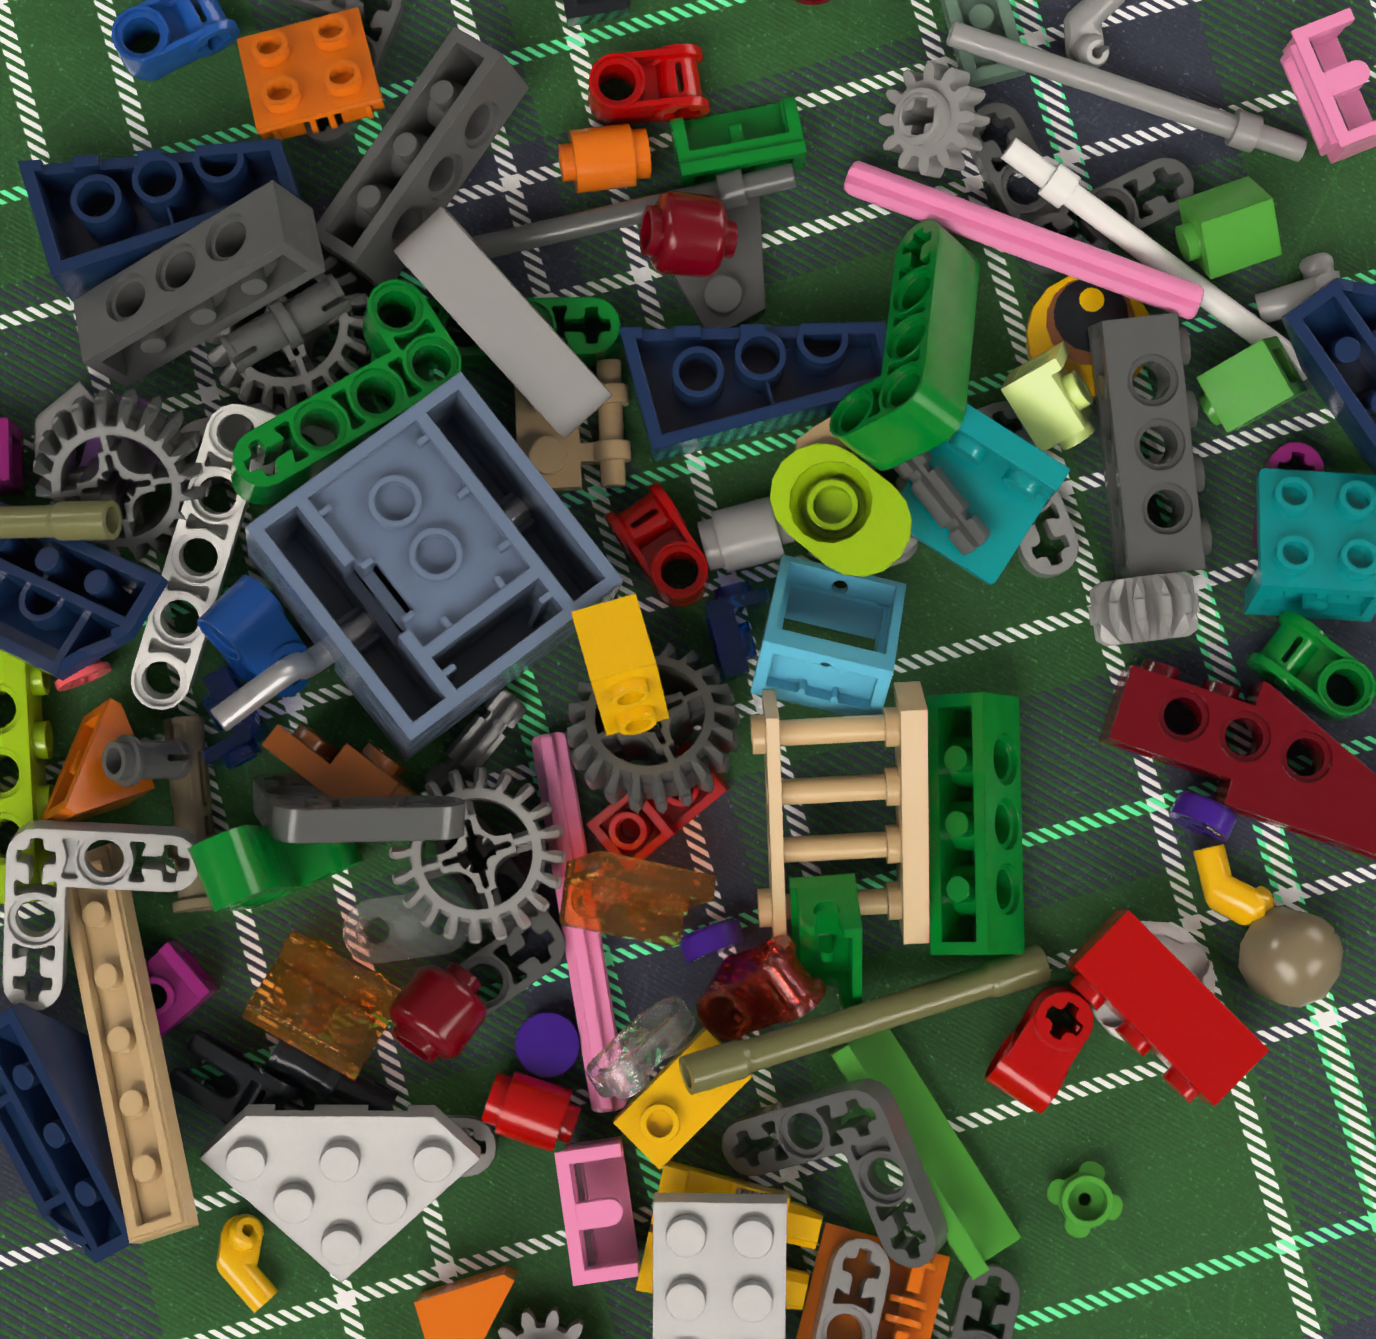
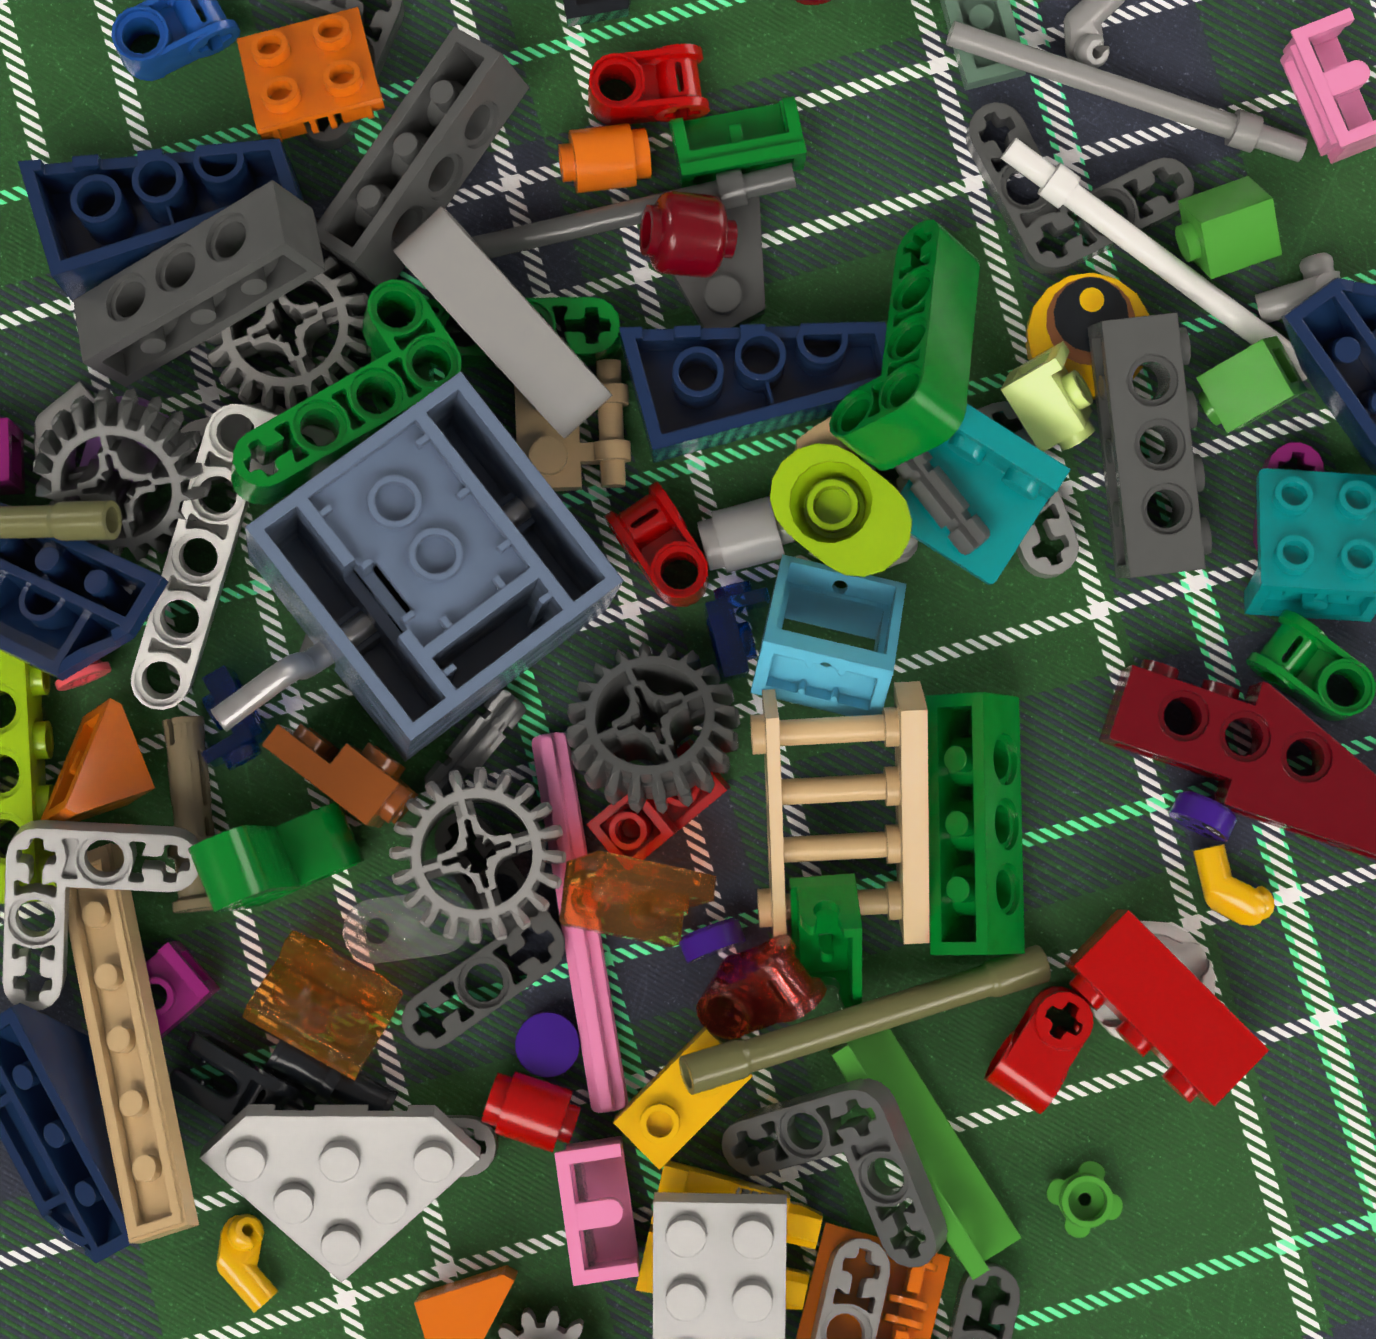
(132, 760): dark grey pin -> none
(251, 631): blue piece -> none
(285, 323): dark grey pin -> none
(301, 813): dark grey beam -> none
(437, 1012): dark red head -> none
(621, 665): yellow brick -> none
(642, 1045): clear plate -> none
(934, 120): light grey gear -> none
(1025, 240): bright pink axle -> none
(1144, 609): light grey gear -> none
(1290, 957): dark tan hair -> none

